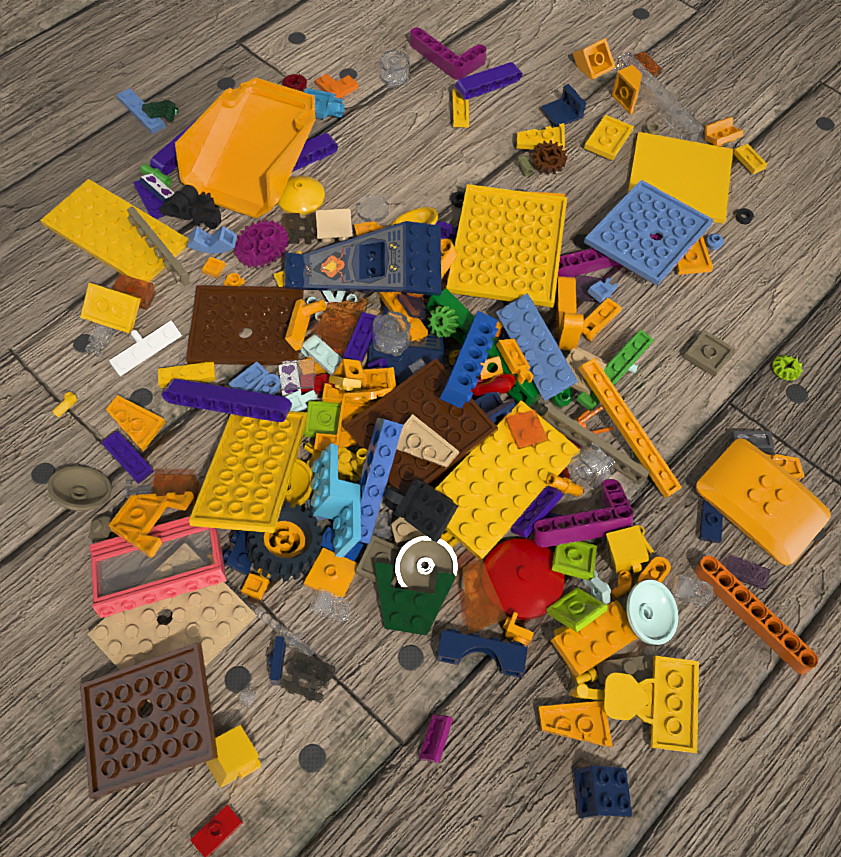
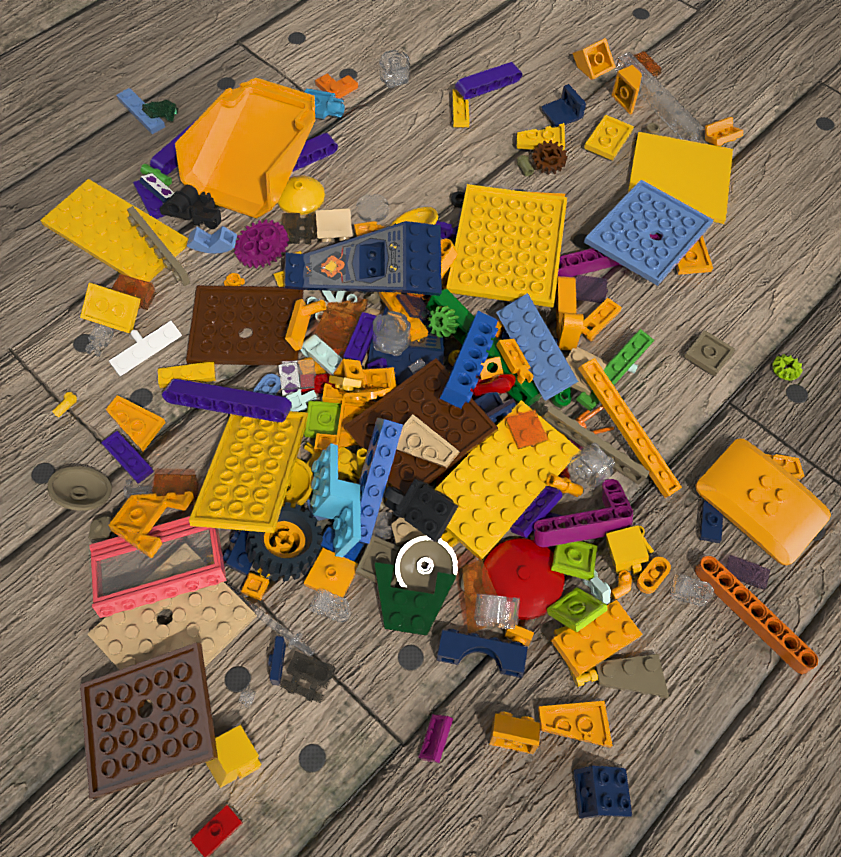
(213, 267): light orange tile -> none
(249, 378): medium blue plate -> none
(290, 82): dark red gear -> none
(444, 58): magenta beam -> none
(496, 609): none -> clear brick
(515, 733): none -> light orange slope
(601, 290): medium blue plate -> none
(652, 612): light aqua dish -> none
(664, 701): yellow plate -> none
(714, 241): medium blue plate -> none
(744, 211): black piece -> none
(750, 158): yellow plate -> none
(761, 439): flat silver plate -> none

